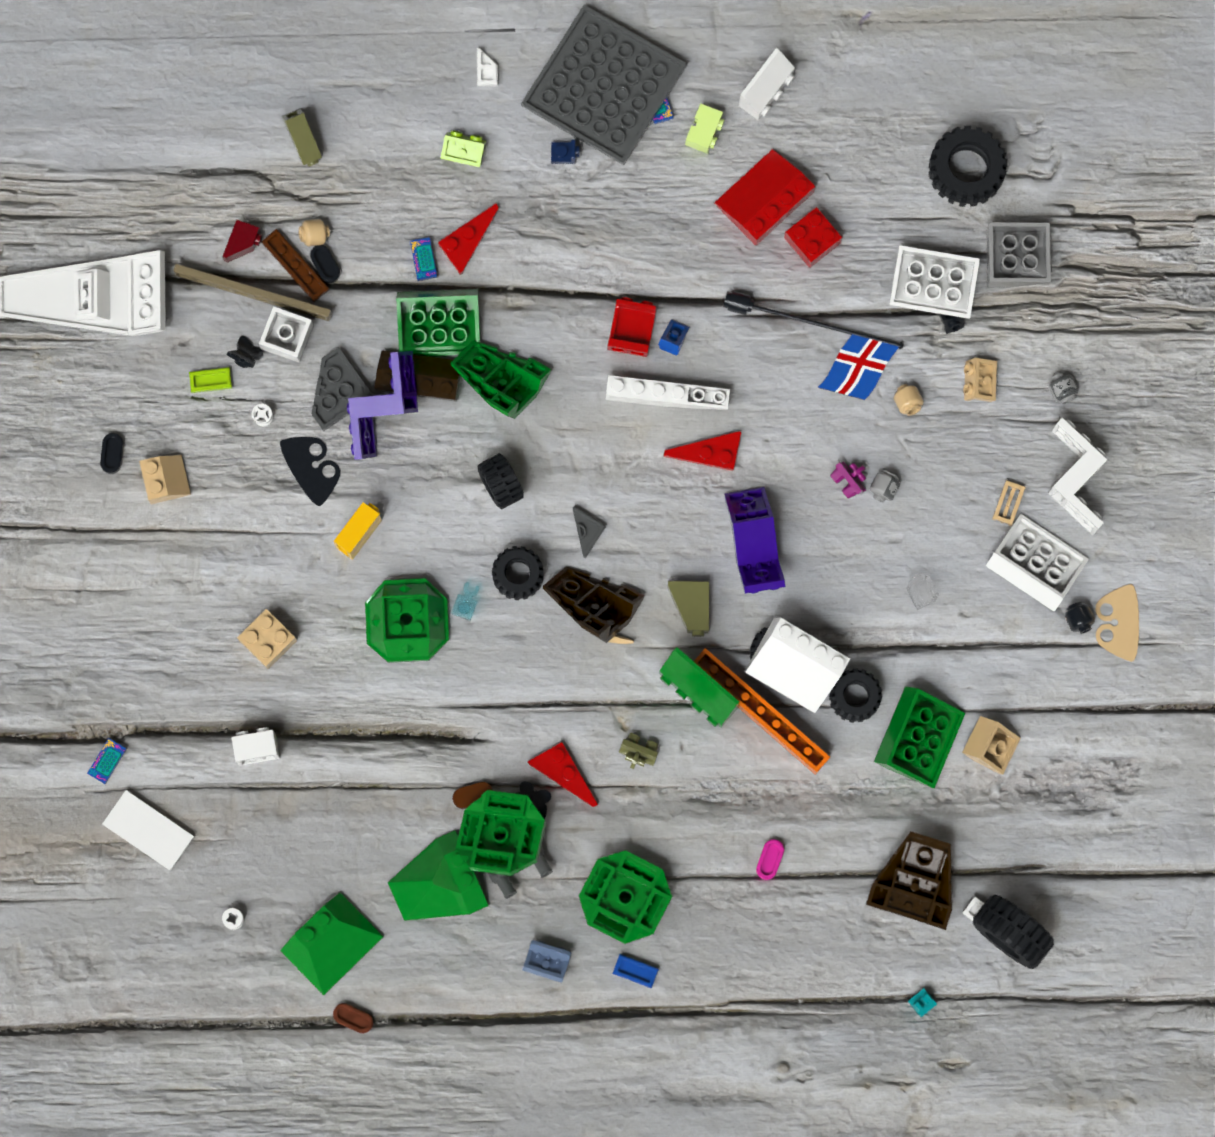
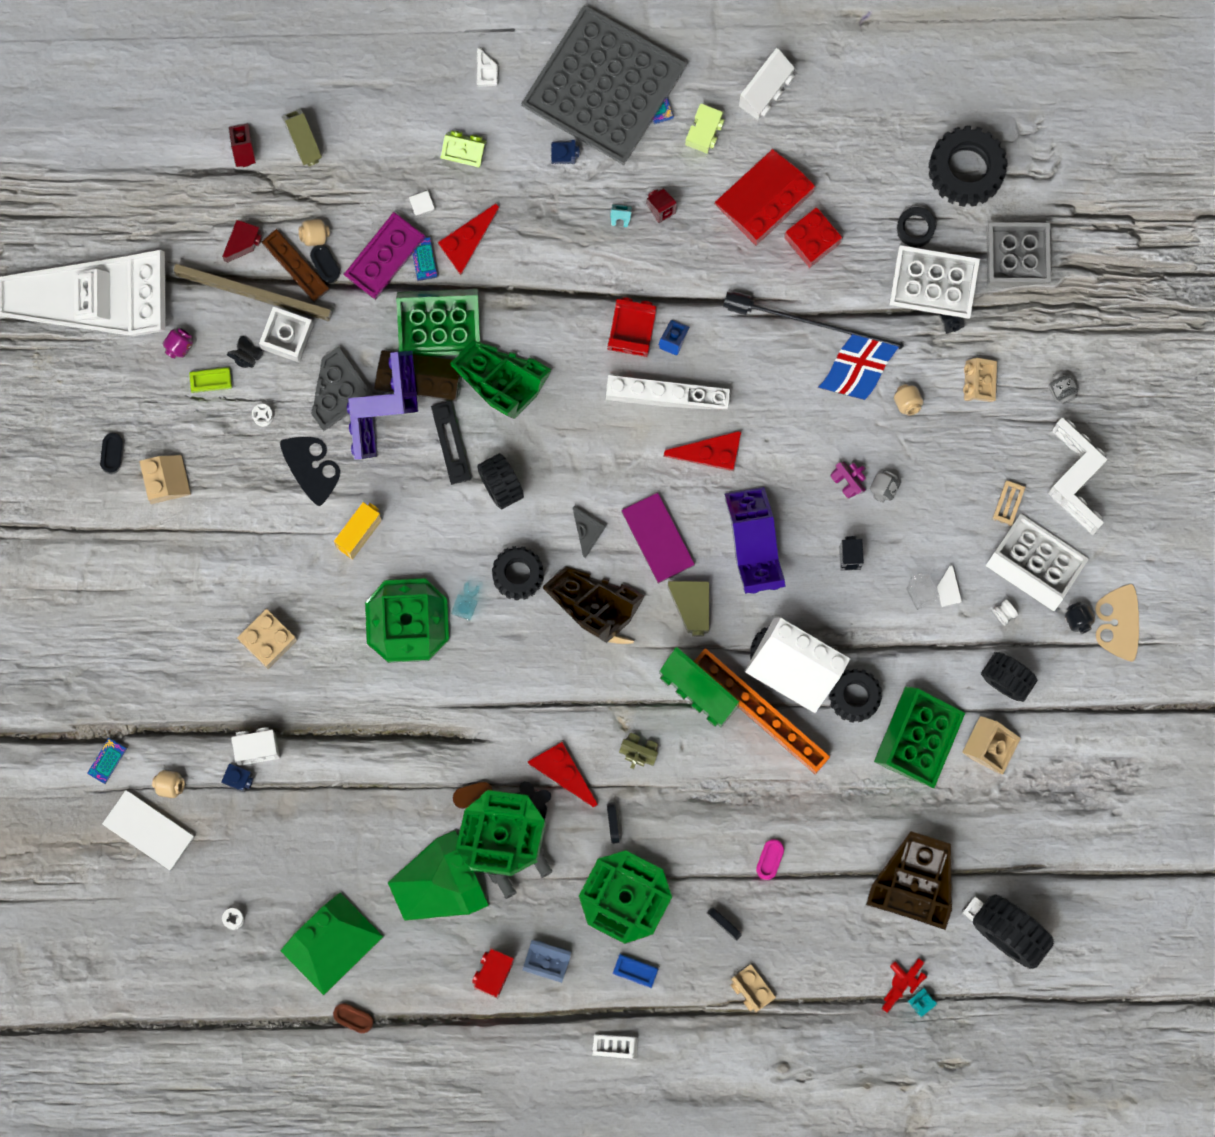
(168, 784): none -> tan head
(177, 343): none -> magenta head
(237, 778): none -> dark blue bracket
(242, 145): none -> dark red slope
(384, 255): none -> magenta tile
(421, 203): none -> white tile
(457, 470): none -> black container
(493, 973): none -> red brick
(613, 825): none -> black tile
(620, 212): none -> tile
(632, 1050): none -> white slope
(657, 538): none -> magenta tile
(661, 204): none -> dark red slope
(724, 923): none -> black tile
(752, 989): none -> tan bracket
(851, 553): none -> black brick
(902, 981): none -> red piece
(916, 211): none -> black tyre
(948, 589): none -> white tile
(1005, 612): none -> white wheel
(1009, 676): none -> black tyre

